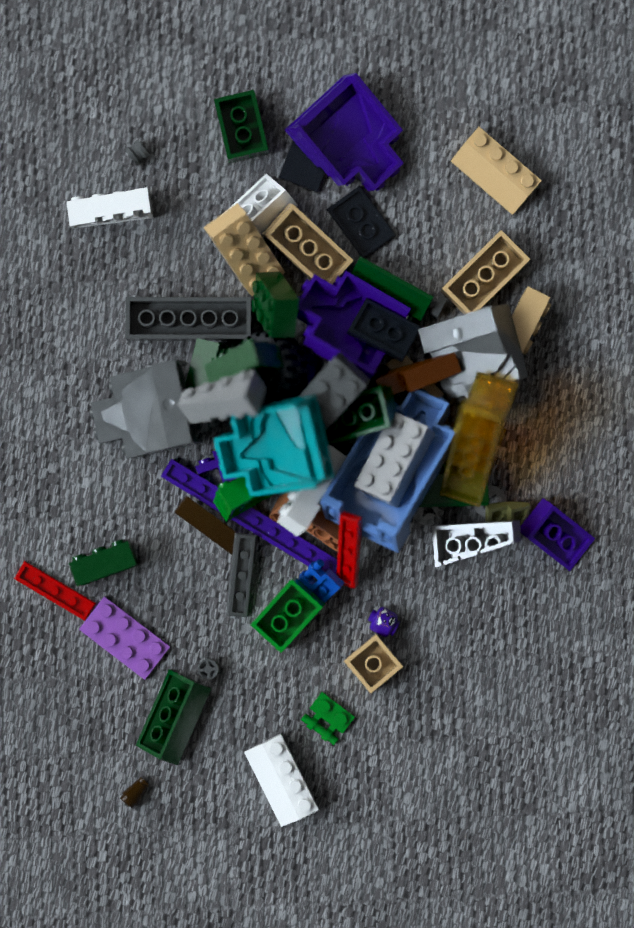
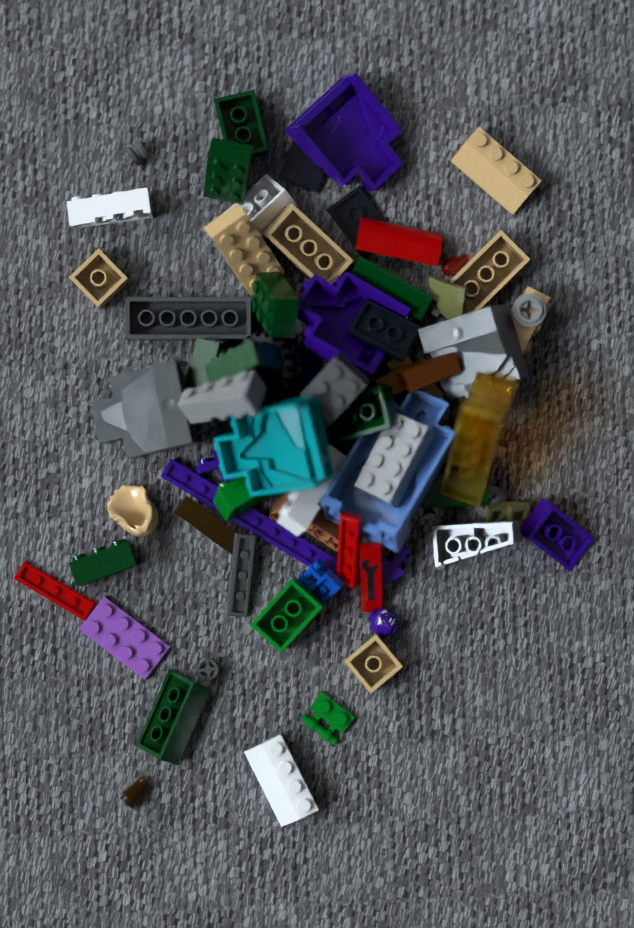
(99, 278): none -> tan brick
(133, 510): none -> tan piece
(228, 171): none -> dark green brick
(370, 576): none -> red tile
(391, 569): none -> dark purple brick
(399, 241): none -> red brick
(448, 297): none -> olive brick
(453, 265): none -> clear red cylinder
(536, 303): none -> light grey gear

